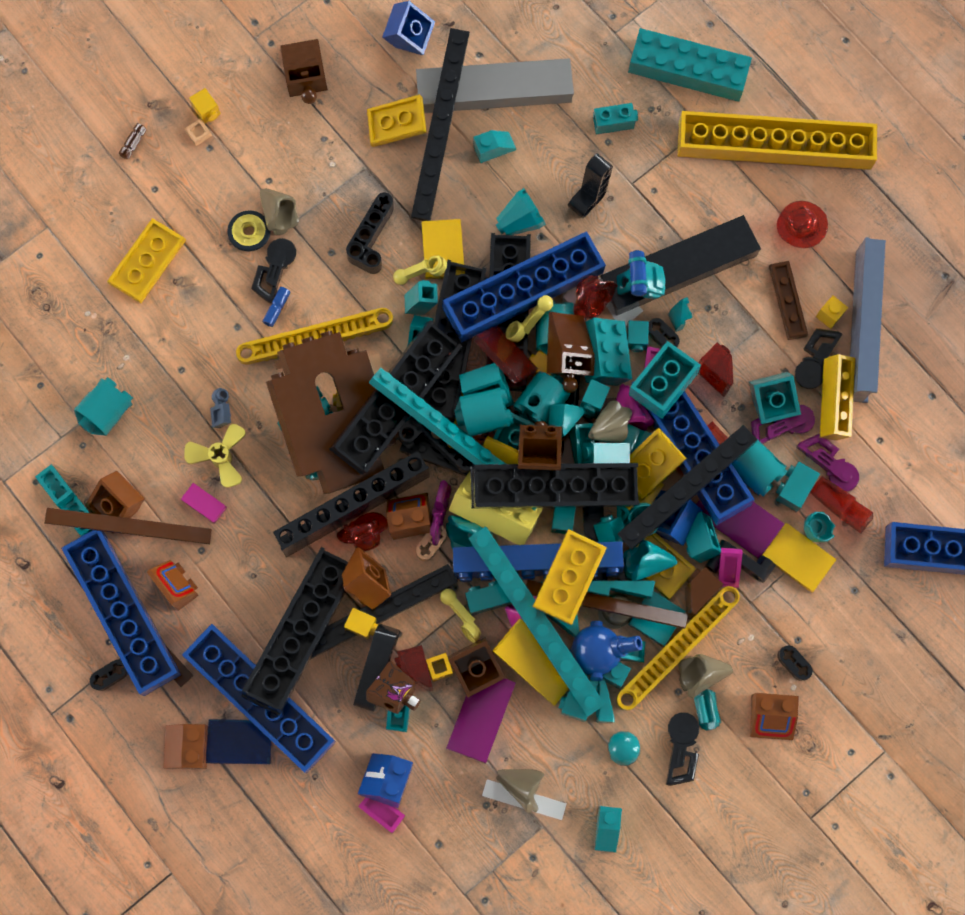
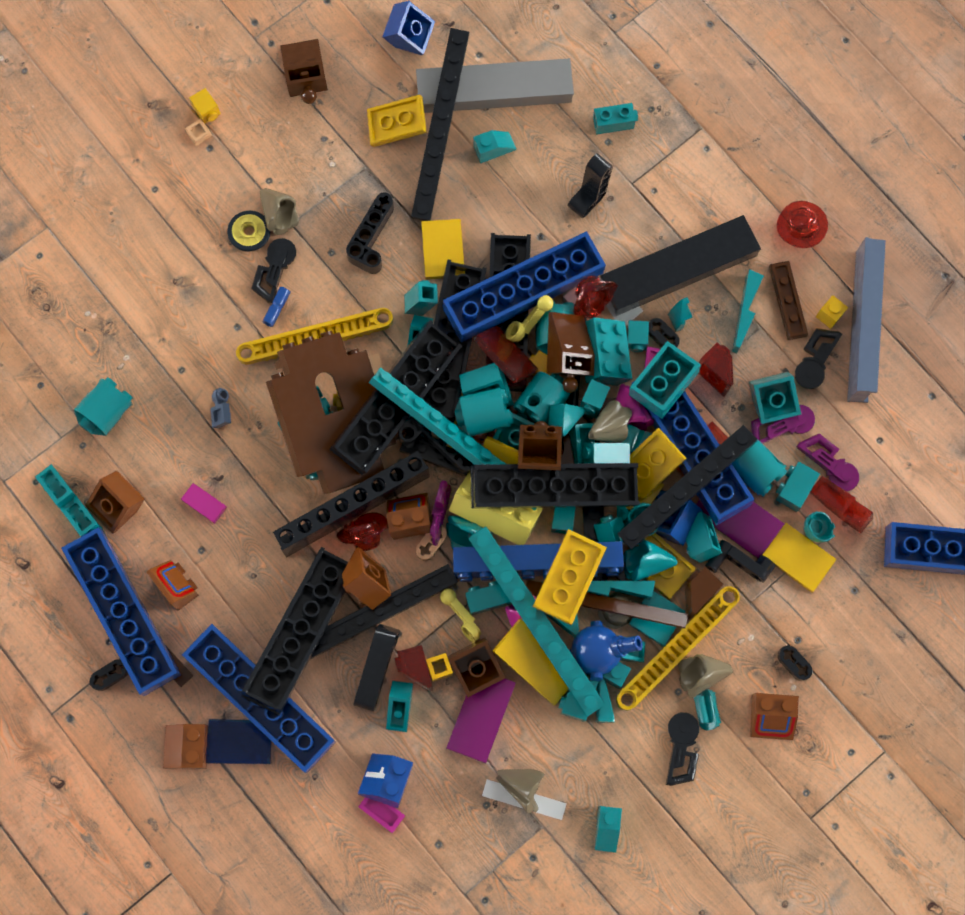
(127, 526): reddish brown piece -> none
(132, 141): axle -> none
(146, 260): yellow tile -> none
(197, 453): light yellow piece -> none
(361, 623): yellow brick -> none
(393, 690): reddish brown torso -> none
(402, 276): light yellow piece -> none
(519, 215): teal cone -> none
(624, 748): teal hair -> none
(644, 277): teal piece -> none
(689, 64): teal brick -> none
(730, 567): dark pink tile -> none
(746, 316): none -> teal slope
(777, 140): yellow brick -> none
(837, 397): yellow brick -> none

